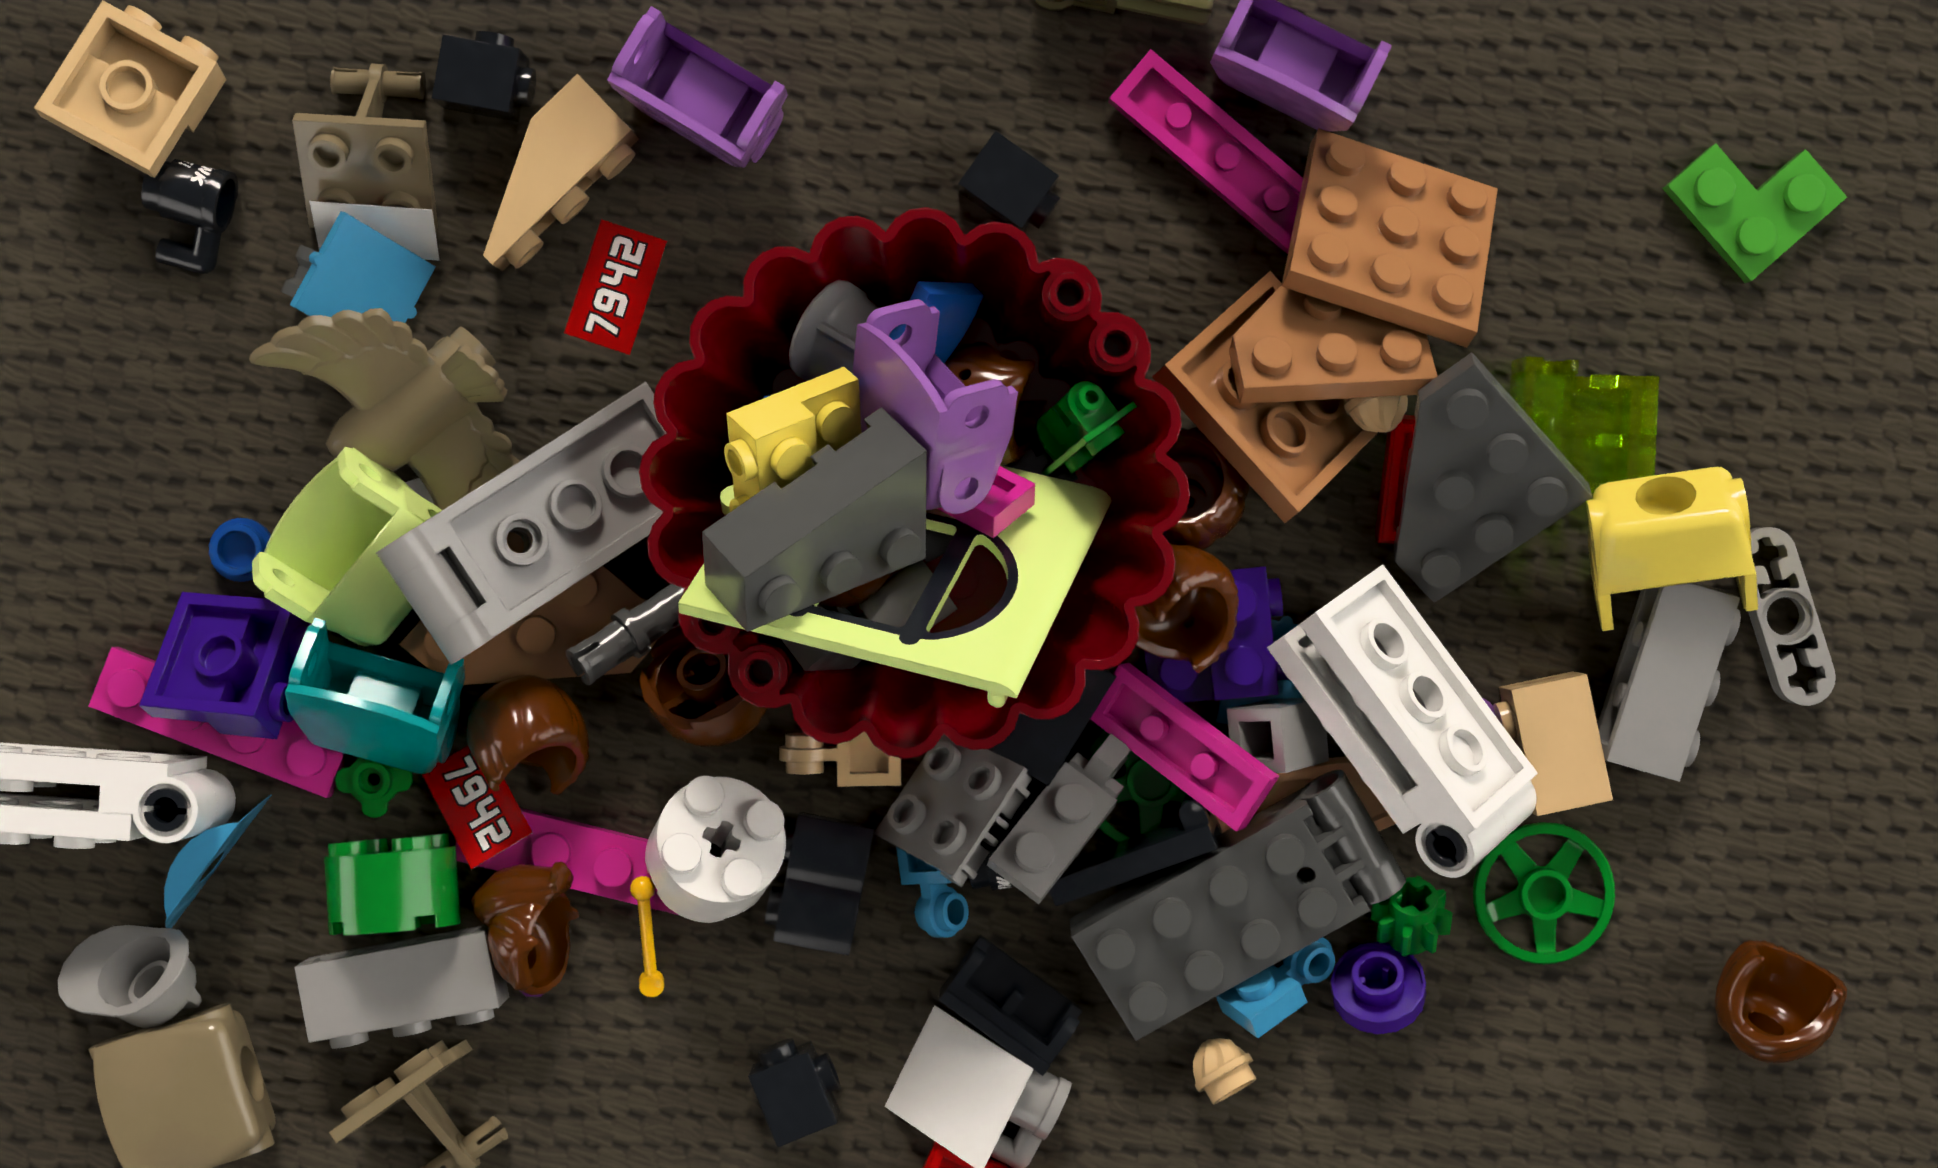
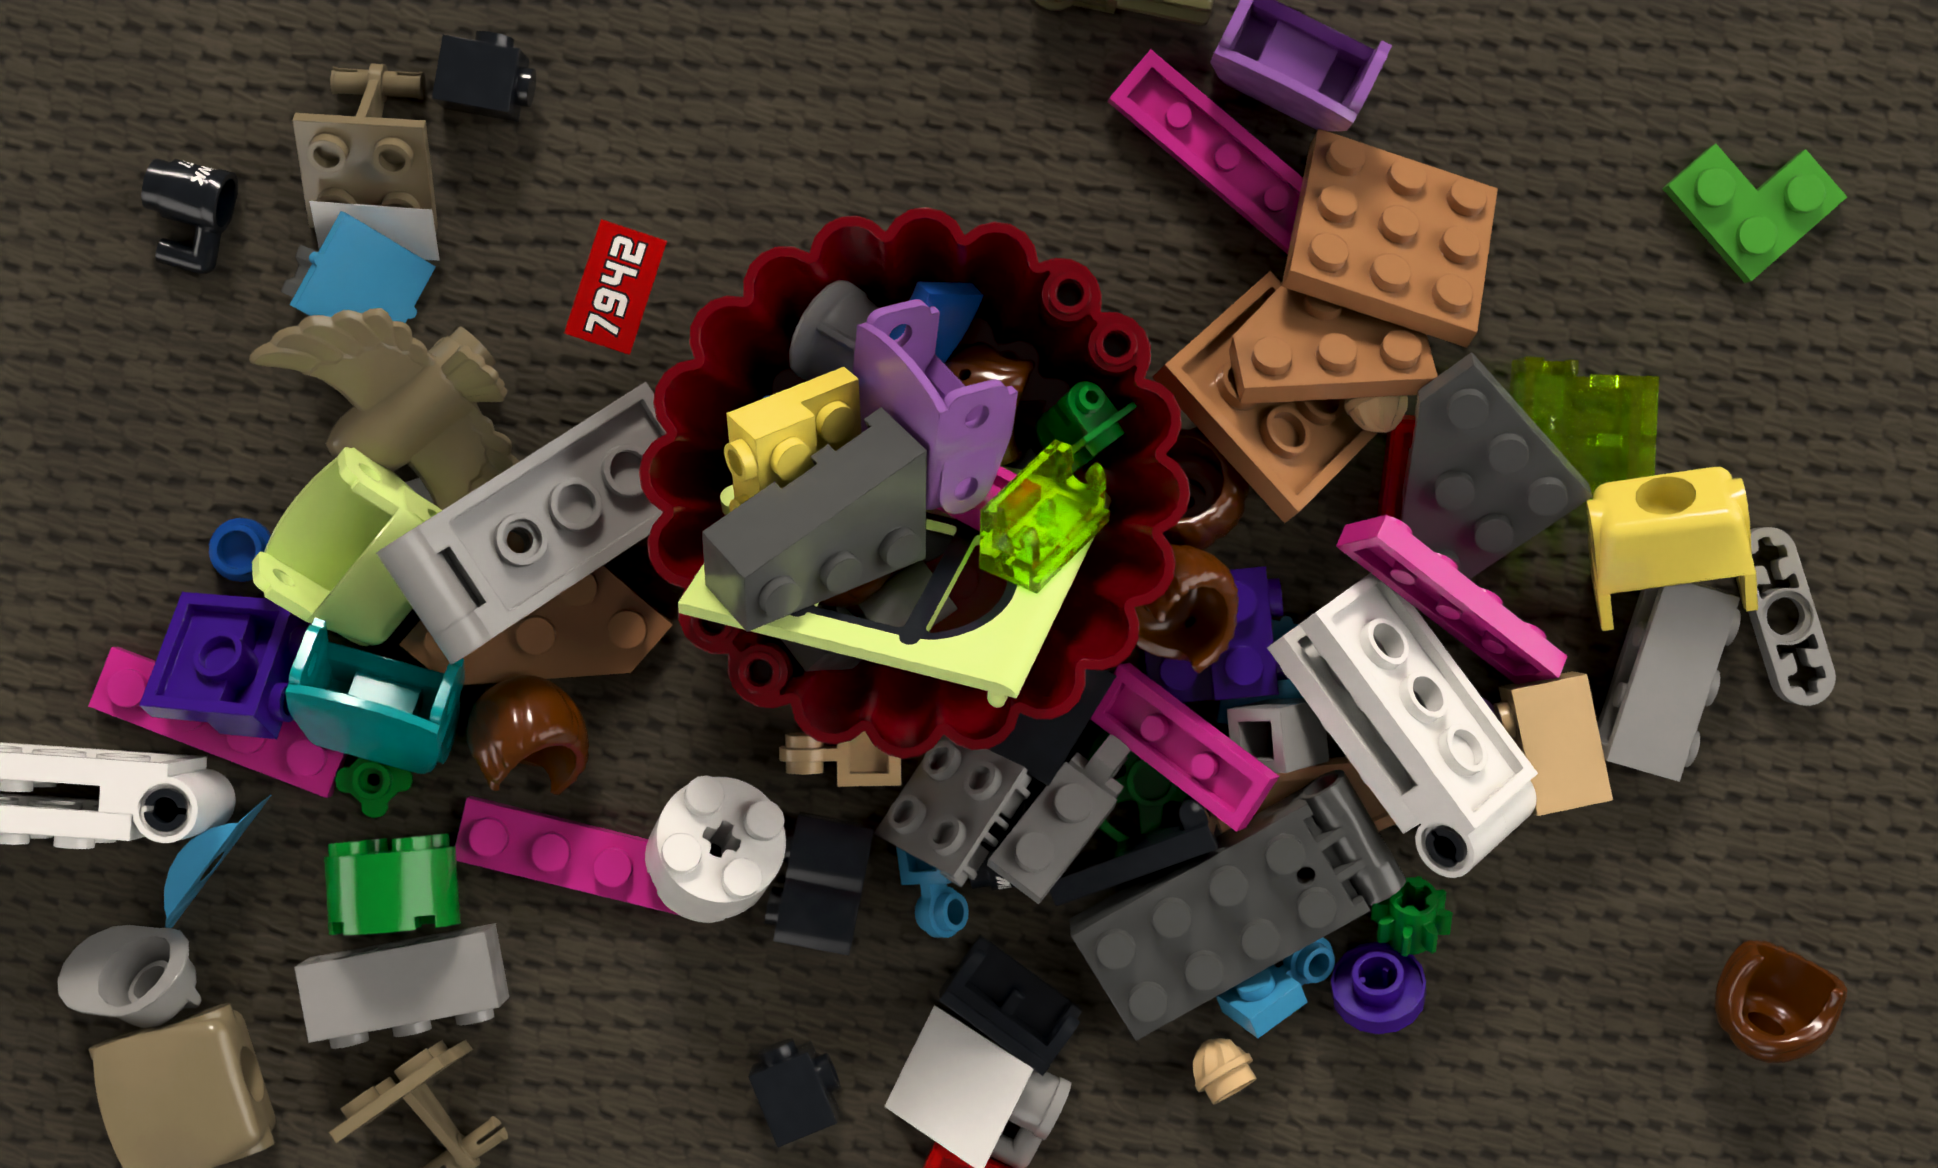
(132, 87): tan plate -> none
(478, 816): red sticker -> none
(528, 924): reddish brown hair -> none
(561, 156): tan slope -> none
(626, 635): dark grey pin -> none
(651, 980): yellow hinge -> none
(694, 694): reddish brown cylinder -> none
(697, 91): medium lavender piece -> none
(1010, 184): black brick -> none
(1041, 519): none -> clear neon green hinge
(1451, 599): none -> dark pink plate
(1543, 893): green wheel -> none

